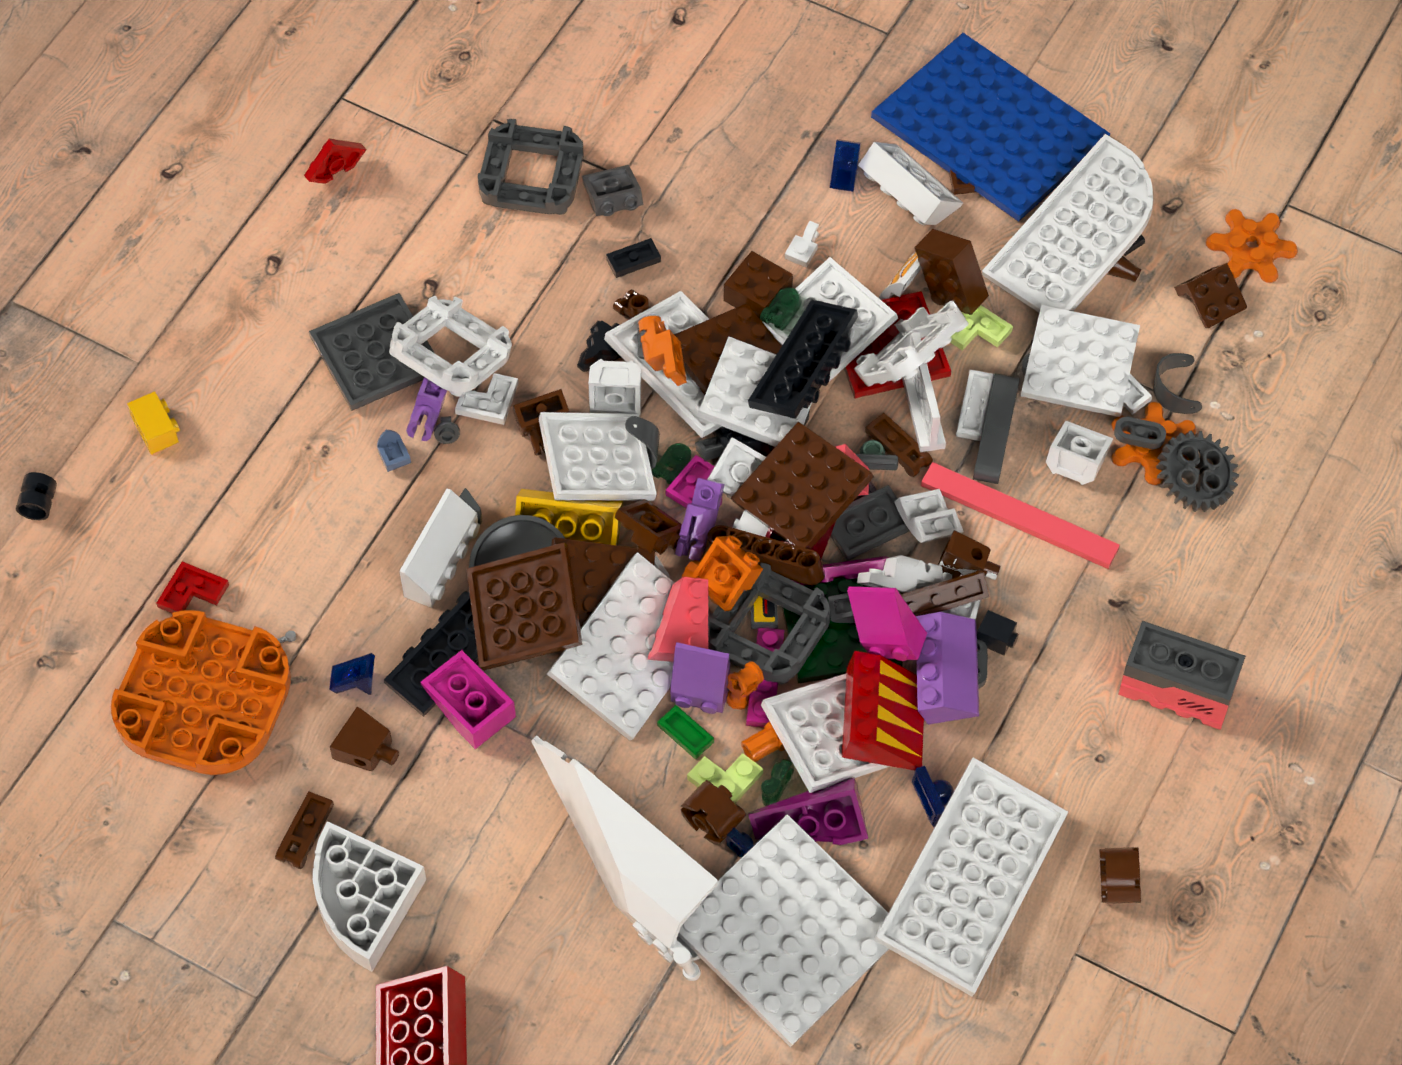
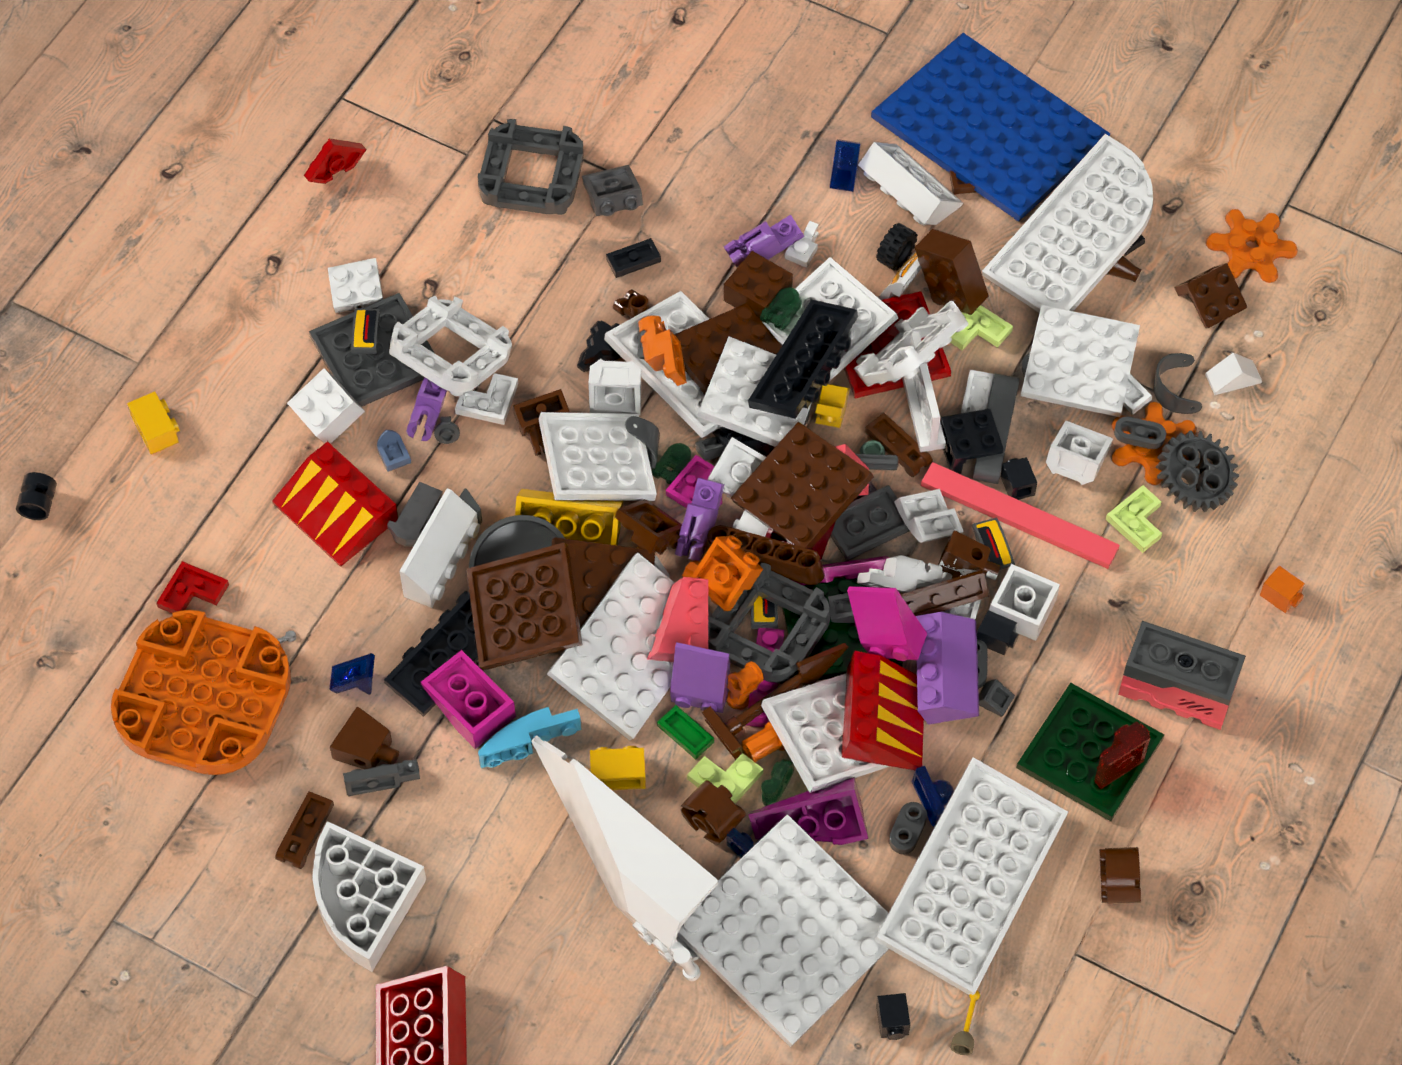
(326, 407): none -> white brick
(335, 504): none -> red slope
(355, 285): none -> white plate
(365, 331): none -> slope
(380, 777): none -> dark grey hinge
(415, 515): none -> flat silver piece
(516, 738): none -> medium azure slope
(619, 767): none -> yellow piece
(764, 240): none -> medium lavender plate
(809, 673): none -> reddish brown piece
(832, 405): none -> yellow brick
(893, 1016): none -> black brick
(896, 246): none -> black tyre
(908, 826): none -> dark grey plate
(963, 1041): none -> dark tan hinge
(970, 437): none -> black bracket
(992, 535): none -> slope
(995, 697): none -> dark grey slope
(1018, 478): none -> black brick
(1025, 600): none -> white brick
(1070, 748): none -> dark green plate
(1124, 754): none -> clear red plate
(1131, 519): none -> yellowish green plate
(1233, 374): none -> white slope
(1283, 589): none -> orange brick

